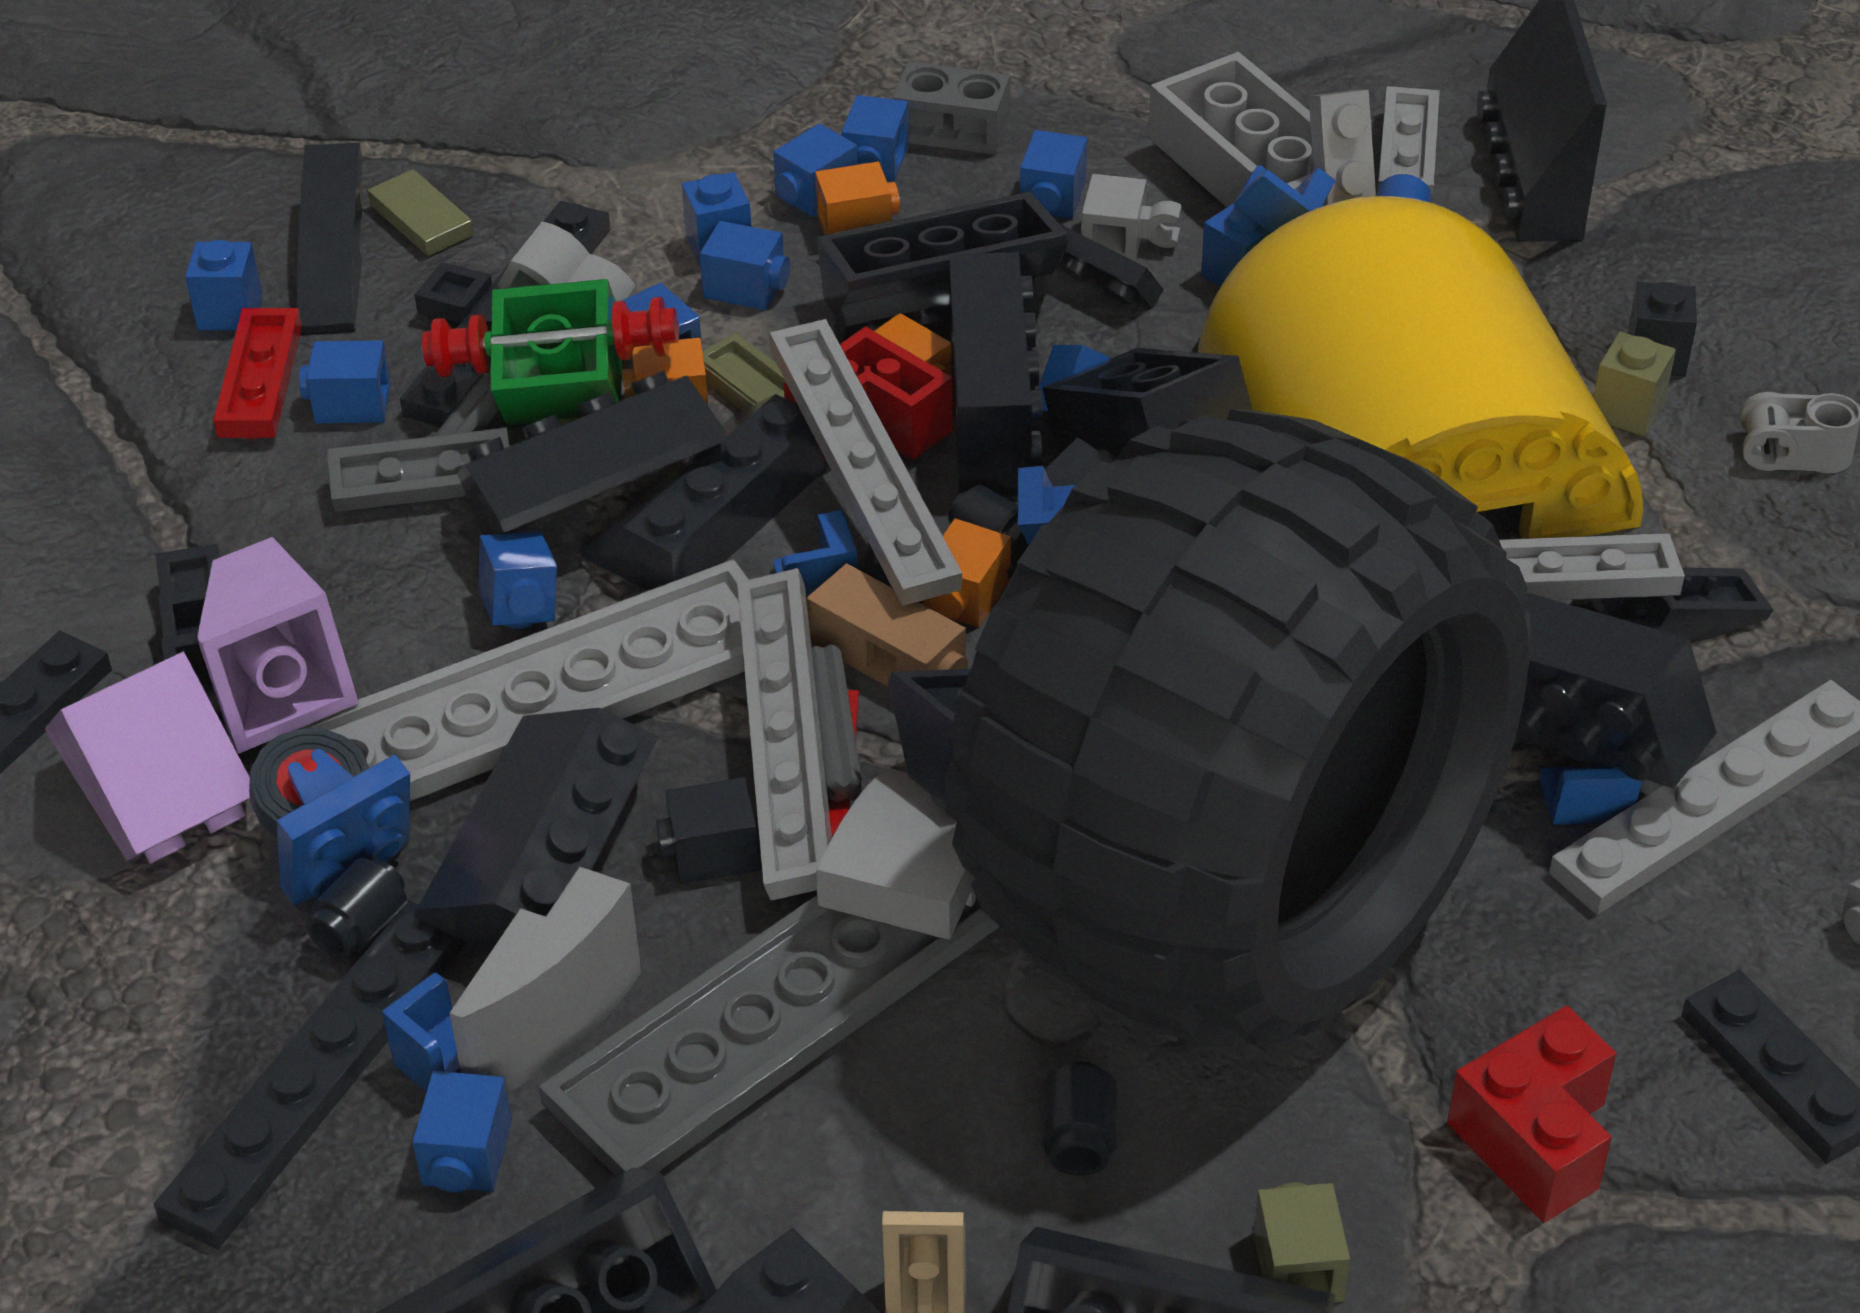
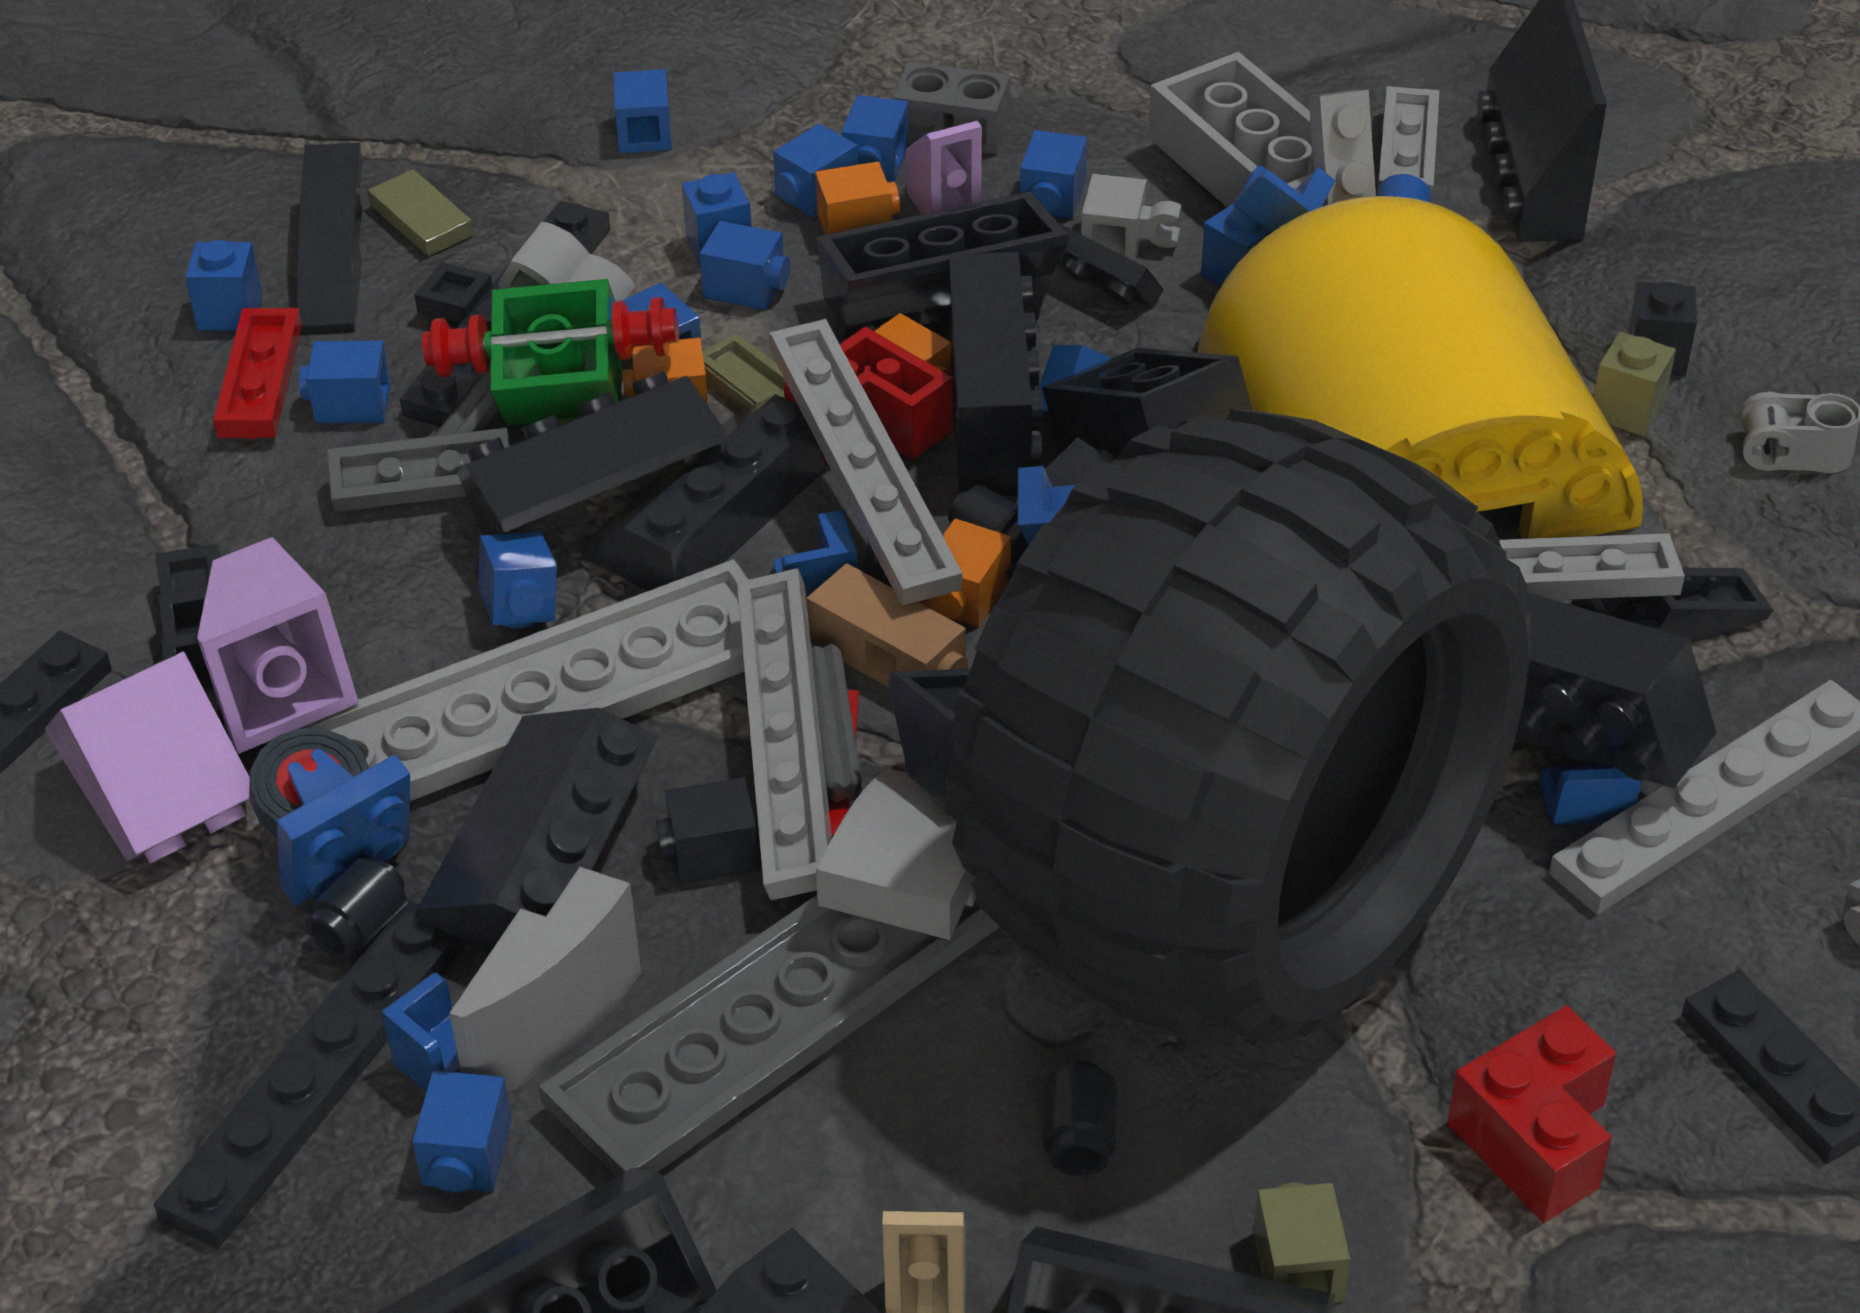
(642, 111): none -> blue brick
(945, 168): none -> lavender slope

